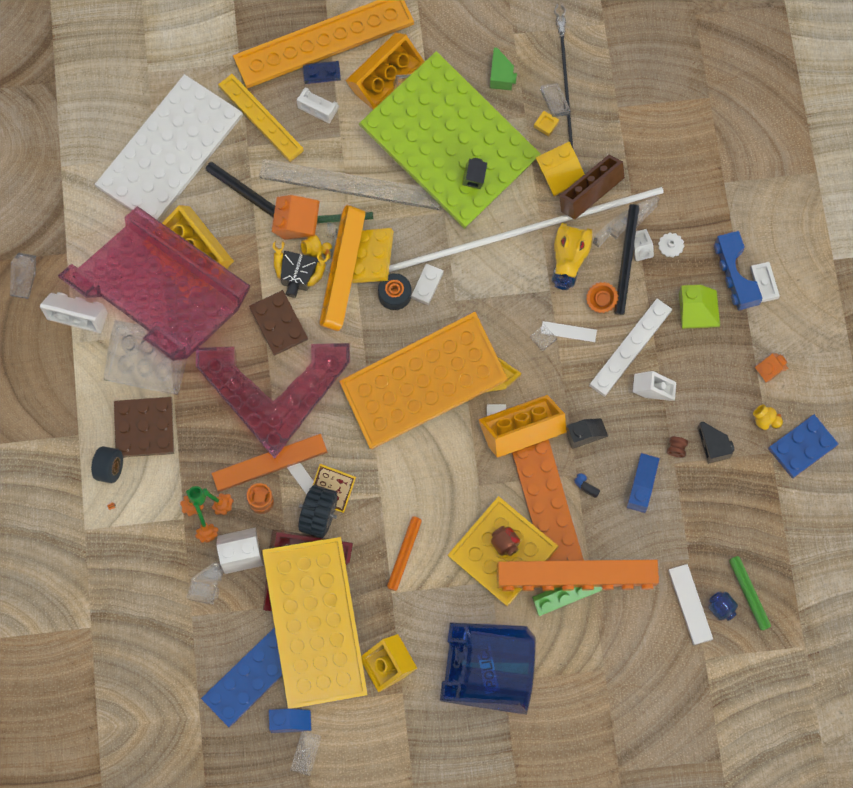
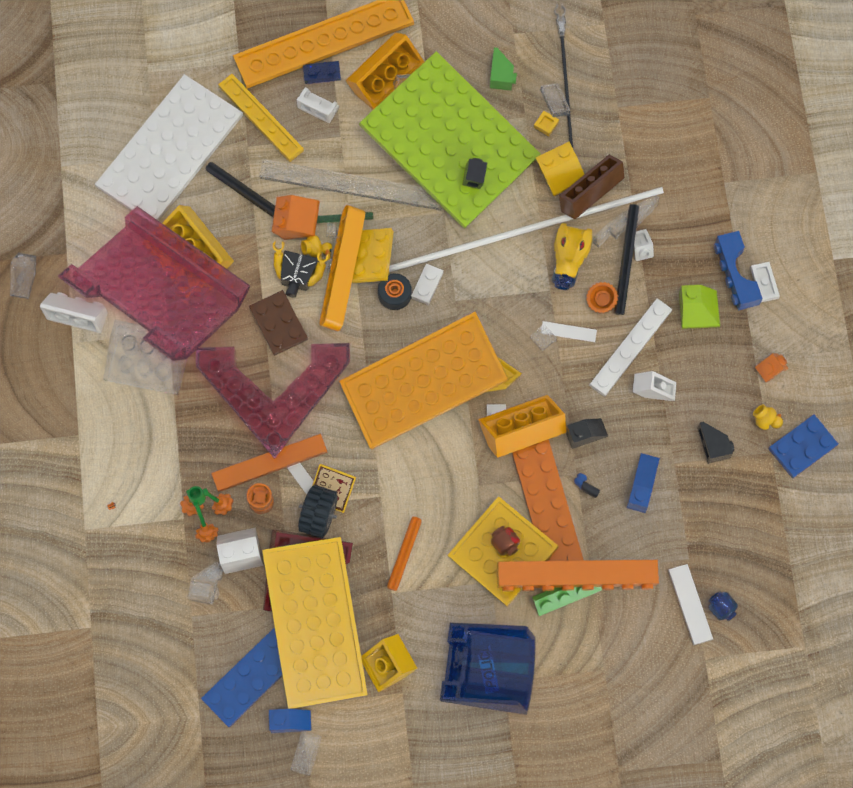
(107, 464): black wheel -> none
(144, 426): reddish brown plate -> none
(671, 245): white piece -> none
(677, 447): copper wheel -> none
(750, 593): bright green axle -> none

